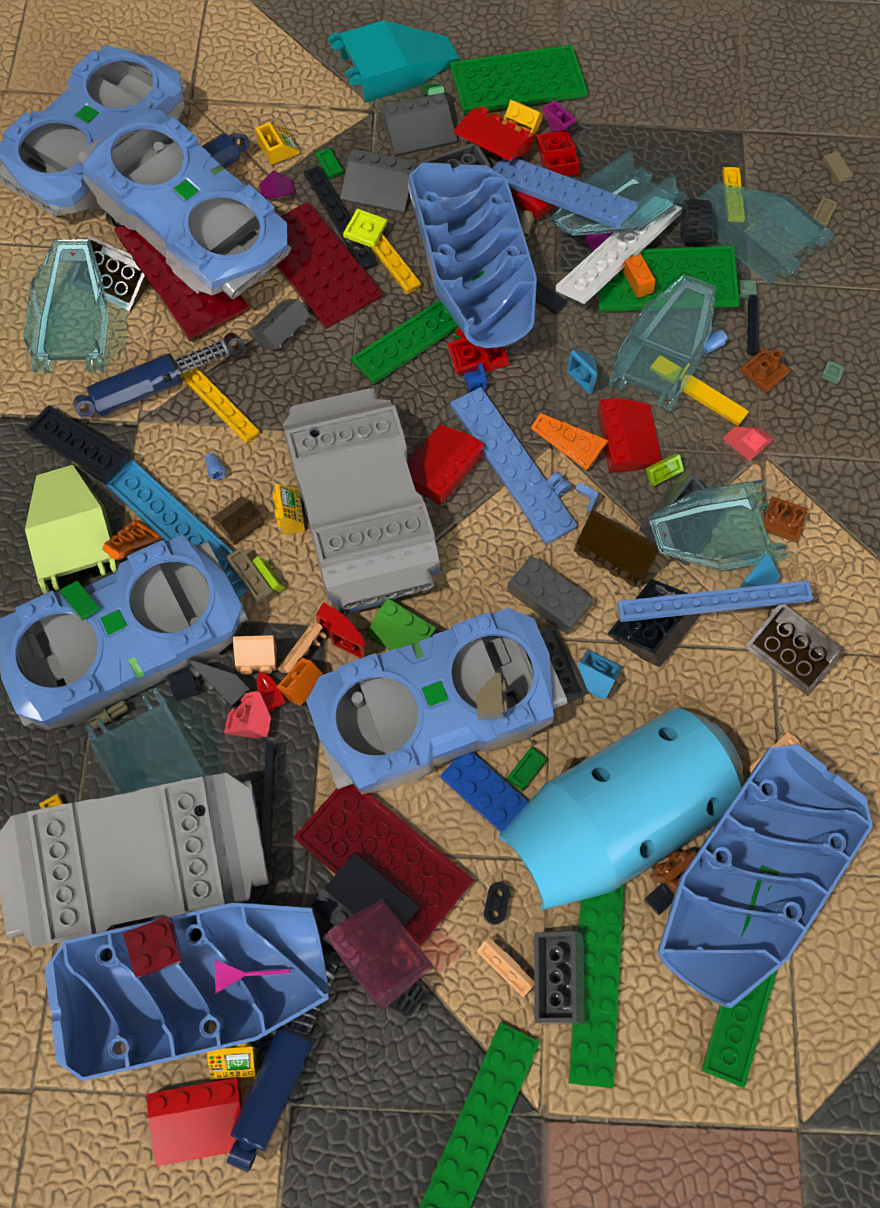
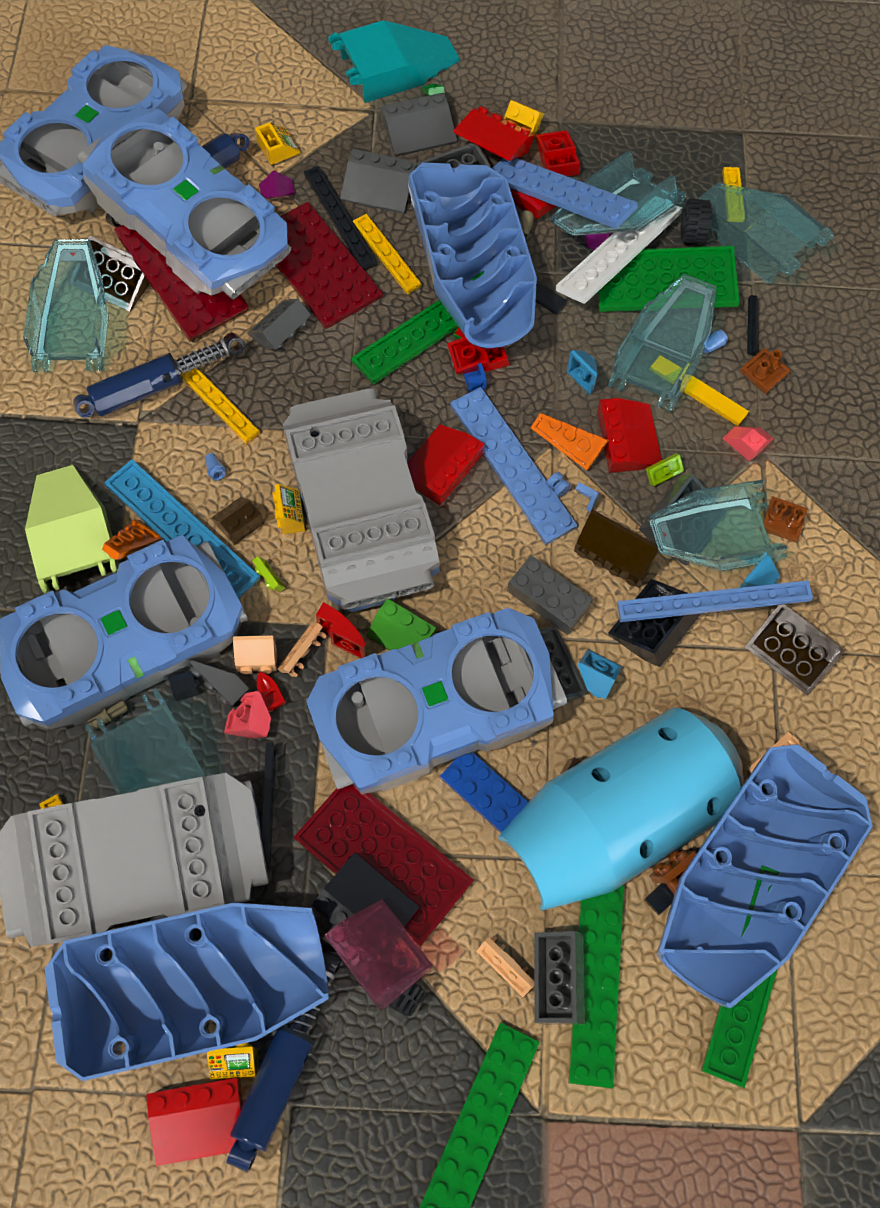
(77, 444): black plate -> none
(79, 600): green tile -> none
(153, 947): dark red brick -> none
(227, 975): dark pink piece -> none
(249, 574): dark tan tile -> none
(300, 681): orange brick -> none
(329, 163): green tile -> none
(365, 228): neon yellow tile -> none
(489, 699): dark tan slope -> none
(496, 903): black plate -> none
(519, 76): green plate -> none
(526, 769): green tile -> none
(557, 116): magenta slope -> none
(639, 276): orange brick -> none
(746, 288): sand green plate -> none
(825, 211): dark tan tile -> none
(832, 372): sand green plate -> none
(837, 167): dark tan tile -> none

